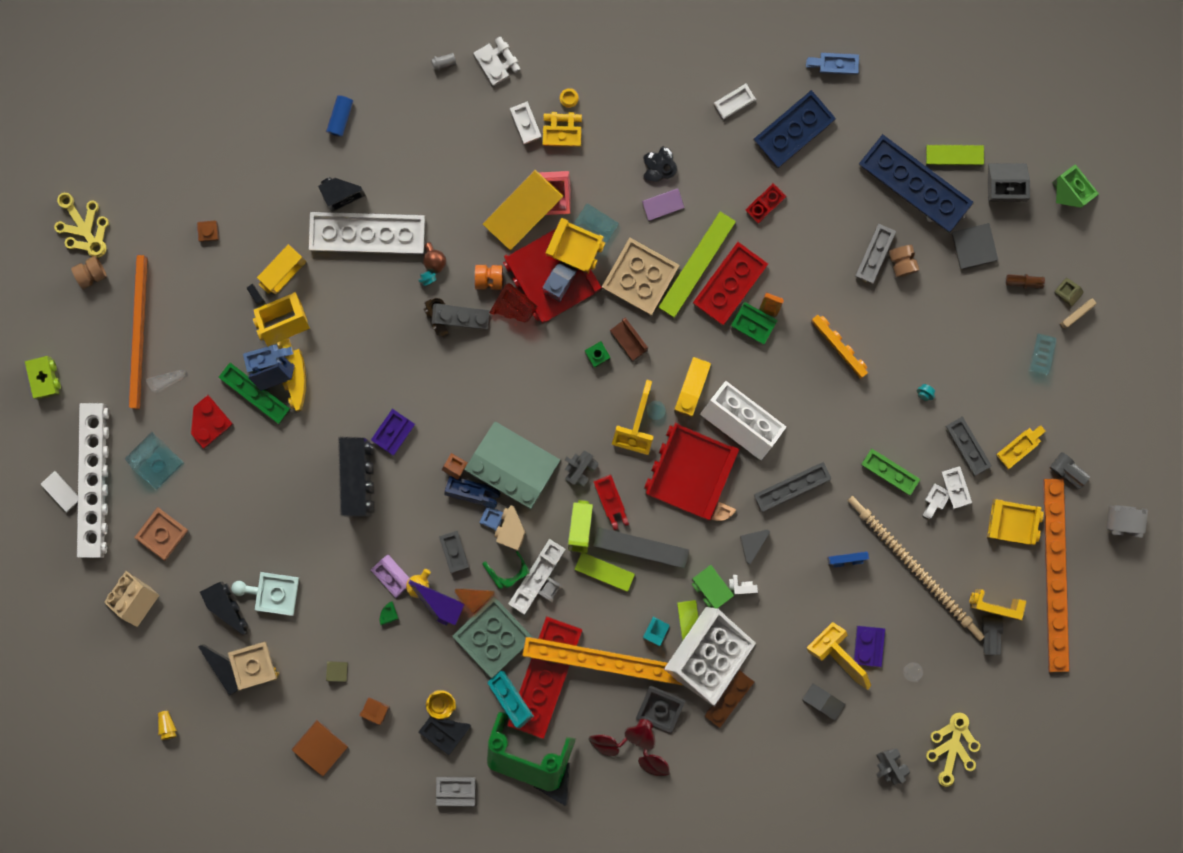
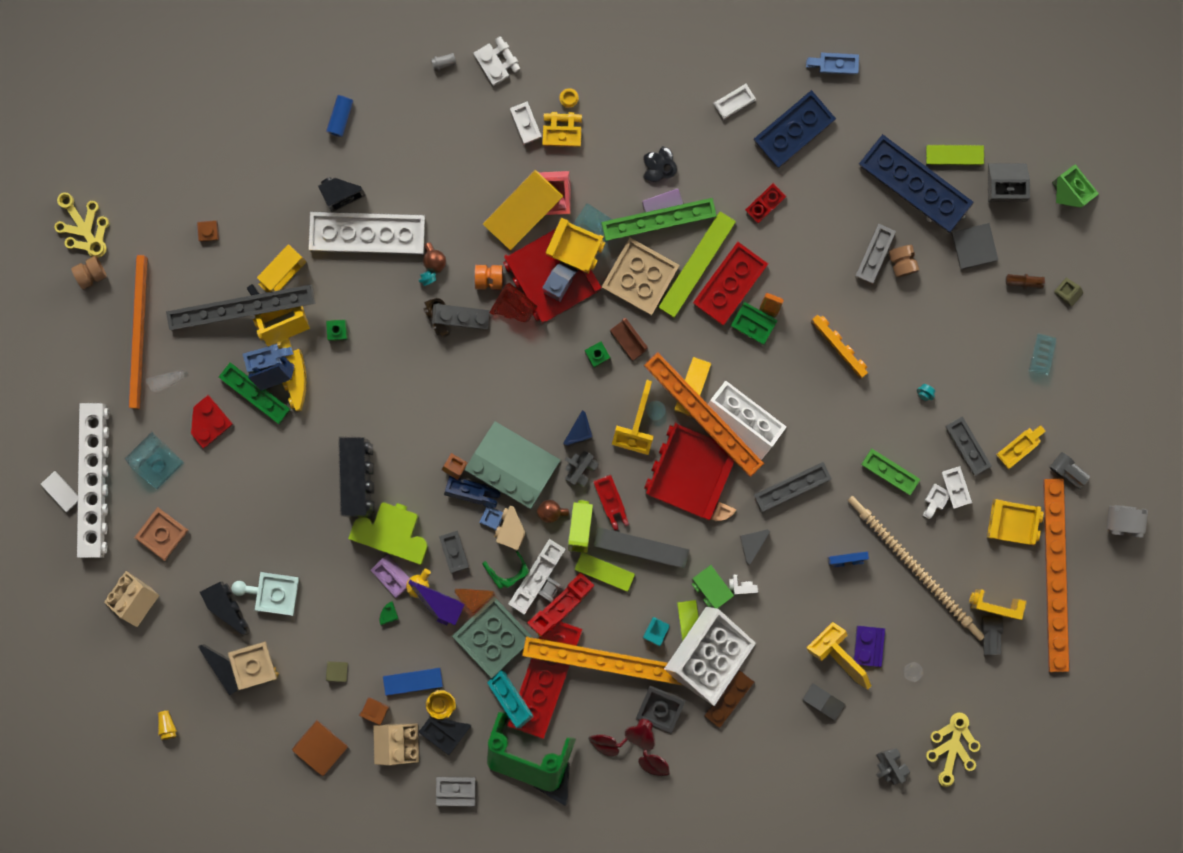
(35, 370): lime brick -> none
(240, 307): none -> dark grey plate
(341, 335): none -> green plate
(391, 533): none -> lime brick
(393, 432): dark purple plate -> none
(396, 744): none -> tan slope
(412, 681): none -> blue tile
(550, 511): none -> copper piece
(561, 606): none -> red slope
(580, 431): none -> dark blue slope
(658, 219): none -> bright green plate
(703, 414): none -> orange tile
(1078, 313): tan tile -> none

